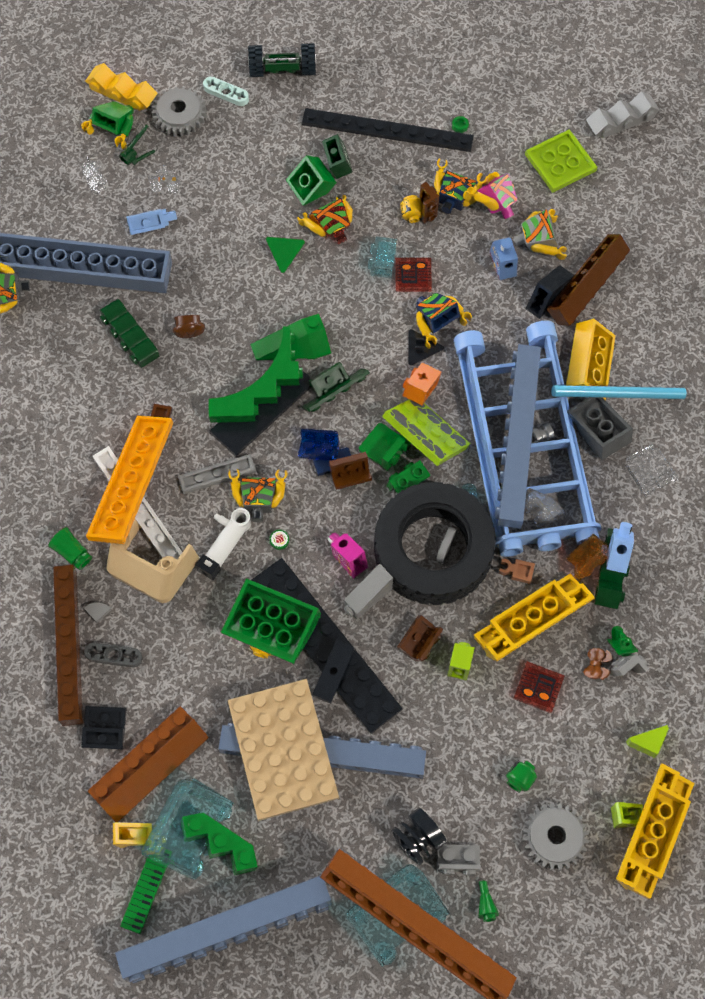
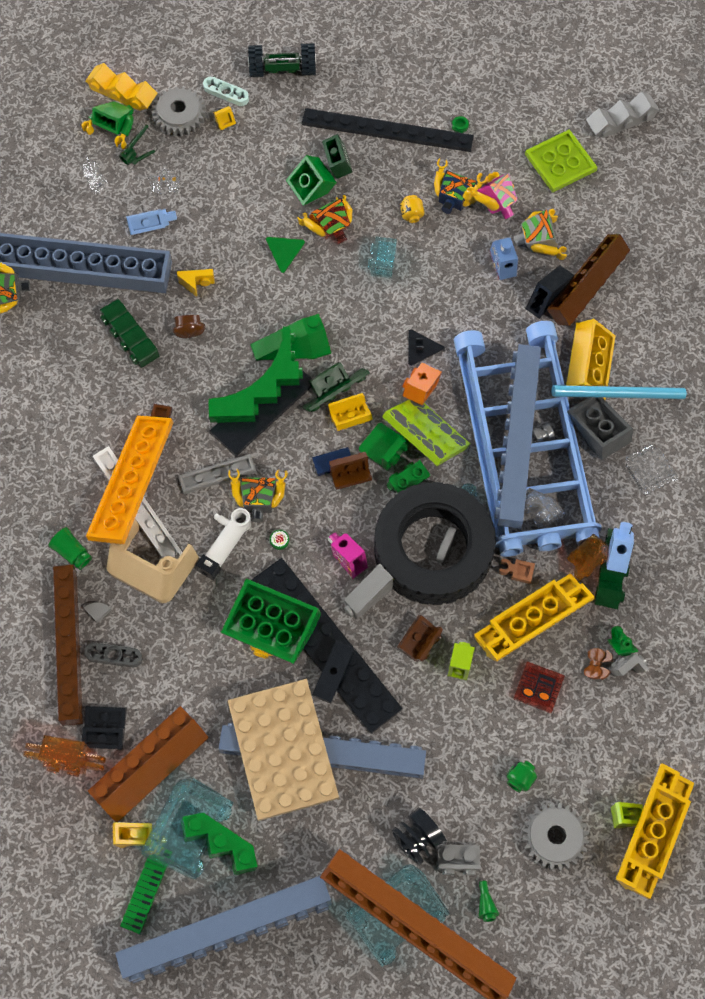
(64, 755): none -> clear orange brick
(192, 278): none -> yellow slope
(224, 118): none -> yellow tile
(319, 444): clear blue bracket -> none
(349, 412): none -> yellow bracket
(413, 275): clear red tile -> none
(430, 202): reddish brown bracket -> none
(437, 312): torso -> none
(650, 741): lime slope -> none

